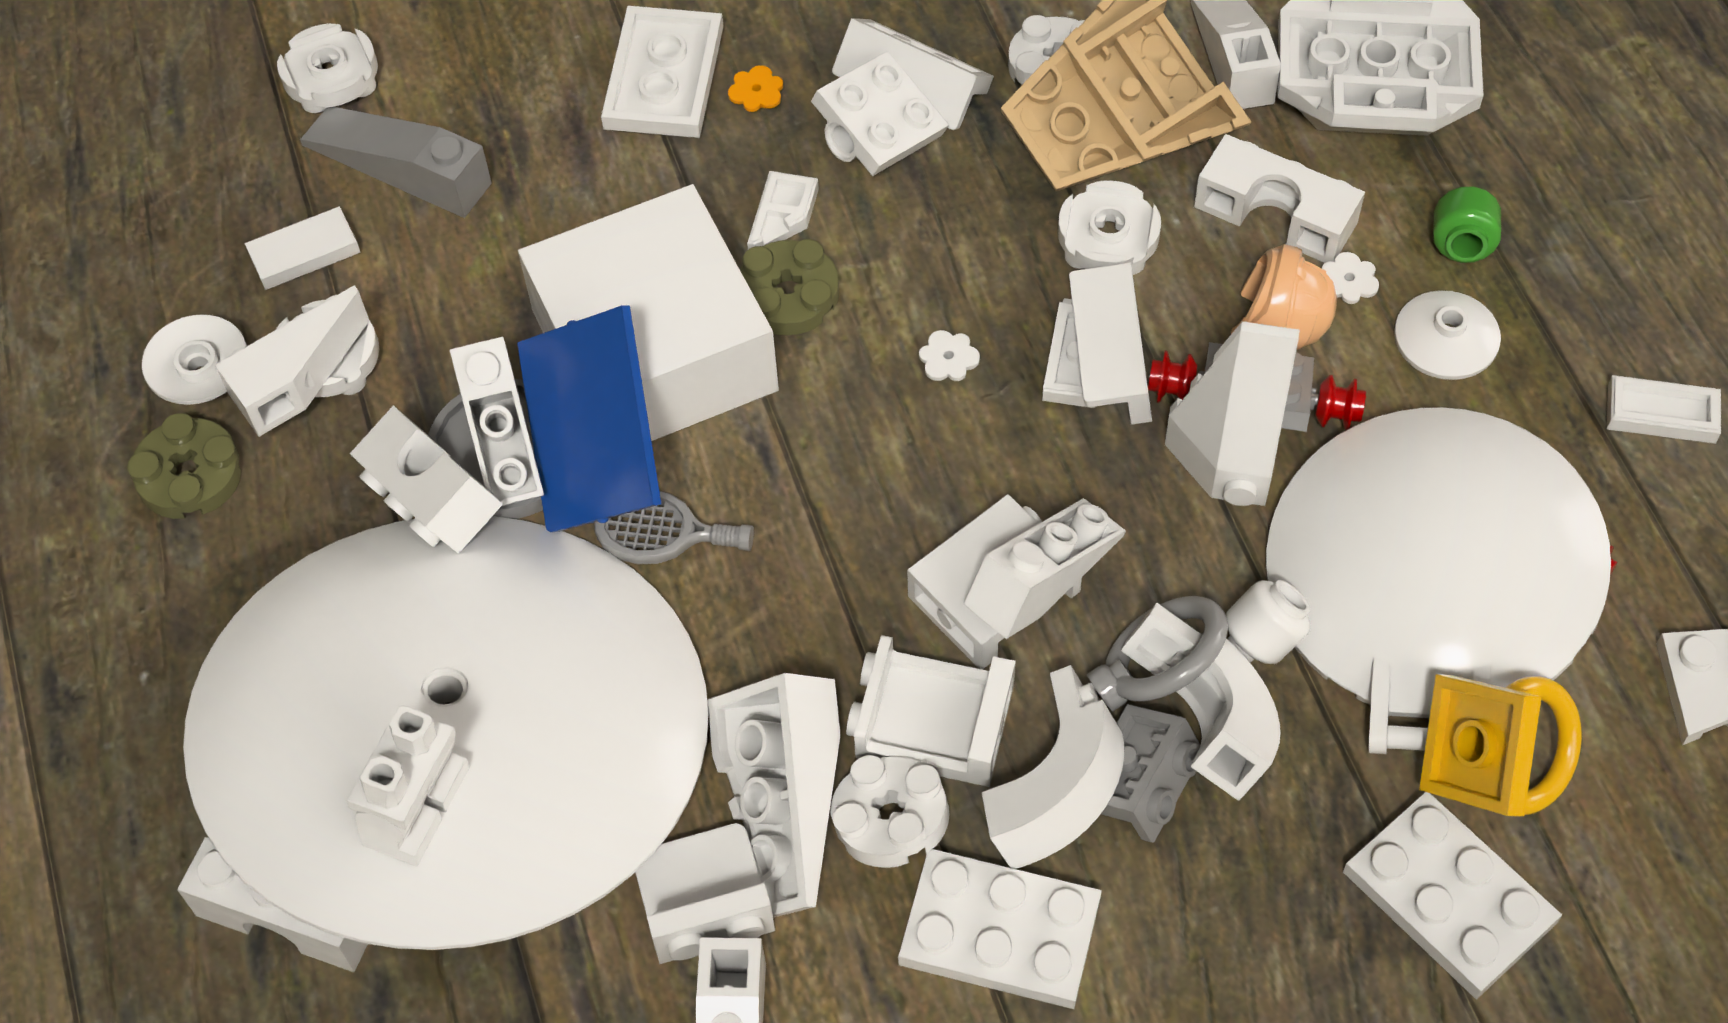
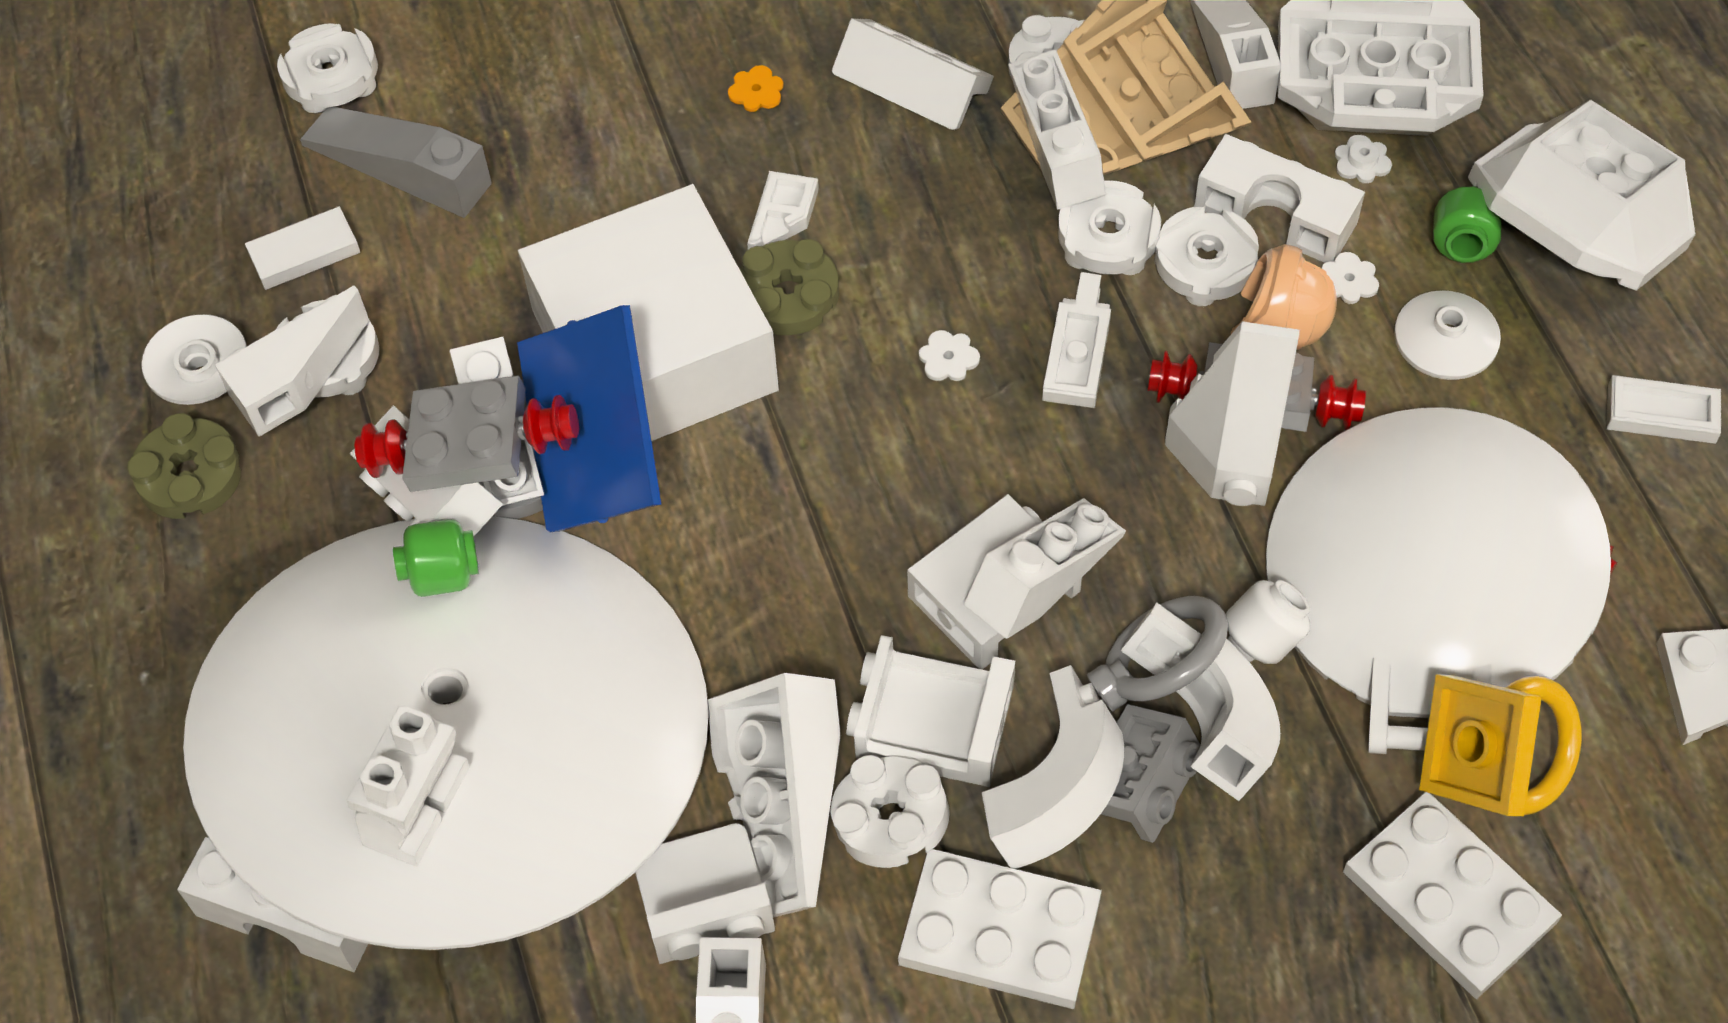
(436, 557): none -> bright green head
(465, 434): none -> light grey plate
(662, 71): white plate -> none
(690, 533): light grey piece -> none
(877, 115): white plate -> none
(1058, 130): none -> white slope
(1110, 339): white panel -> none
(1202, 278): none -> white plate
(1362, 159): none -> white plant
(1592, 193): none -> white piece

